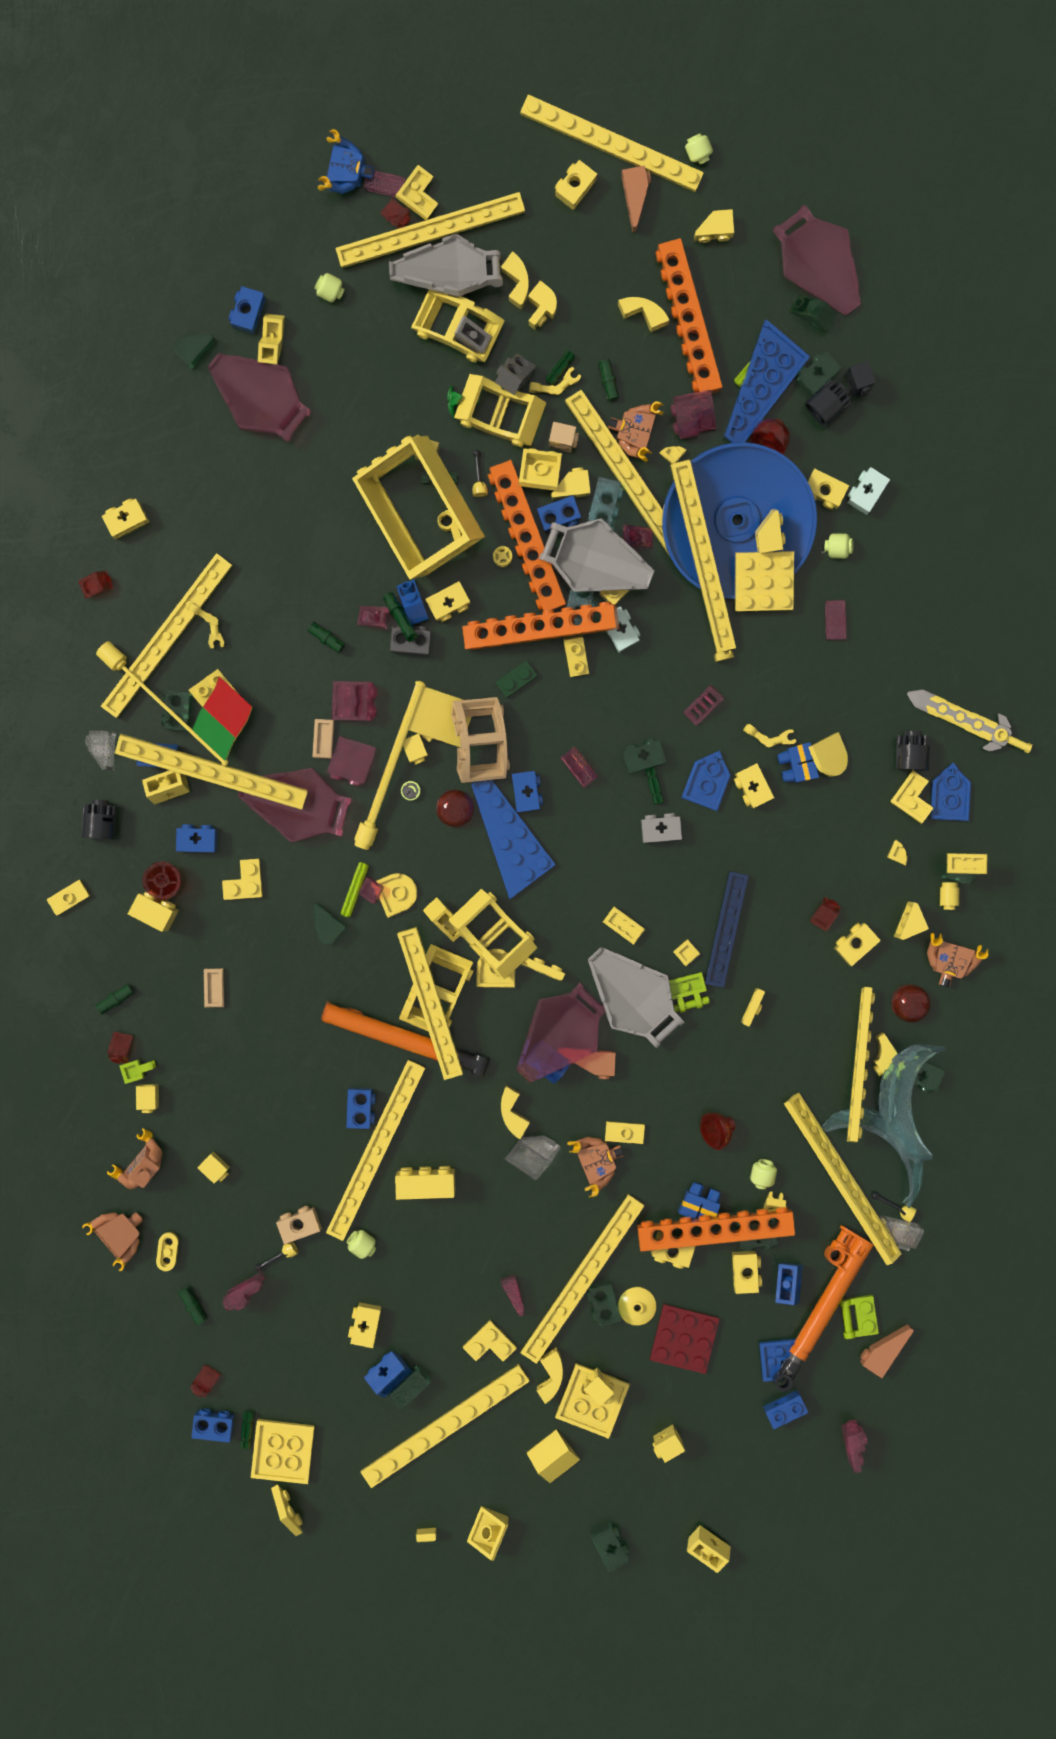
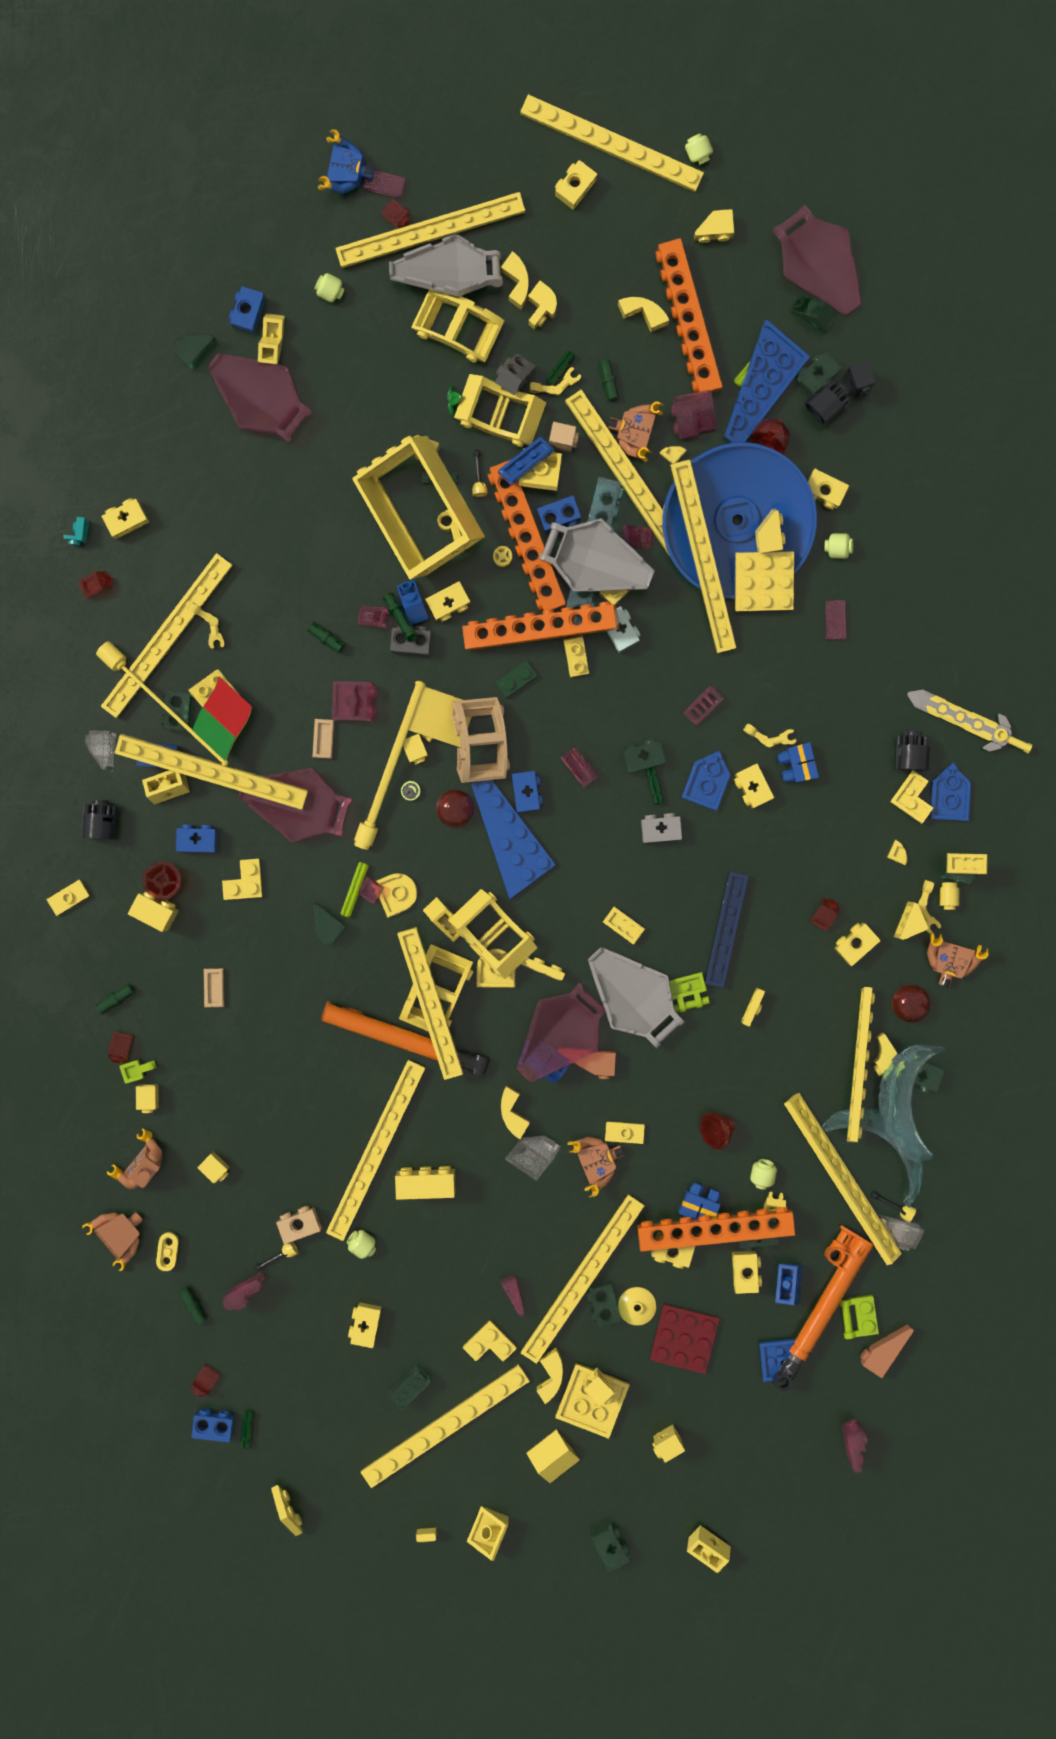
(80, 529): none -> teal bracket
(282, 1451): light yellow plate -> none
(351, 761): clear pink plate -> none
(355, 1107): blue brick -> none
(387, 1374): blue brick -> none
(412, 193): light yellow plate -> none
(471, 336): light grey slope -> none
(526, 461): none -> blue tile
(574, 484): light yellow slope -> none
(635, 186): nougat slope -> none
(686, 952): light yellow tile -> none
(723, 655): light yellow tile -> none
(785, 1409): blue brick -> none
(830, 755): light yellow tile -> none
(876, 482): light aqua brick -> none
(927, 889): none -> light yellow piece

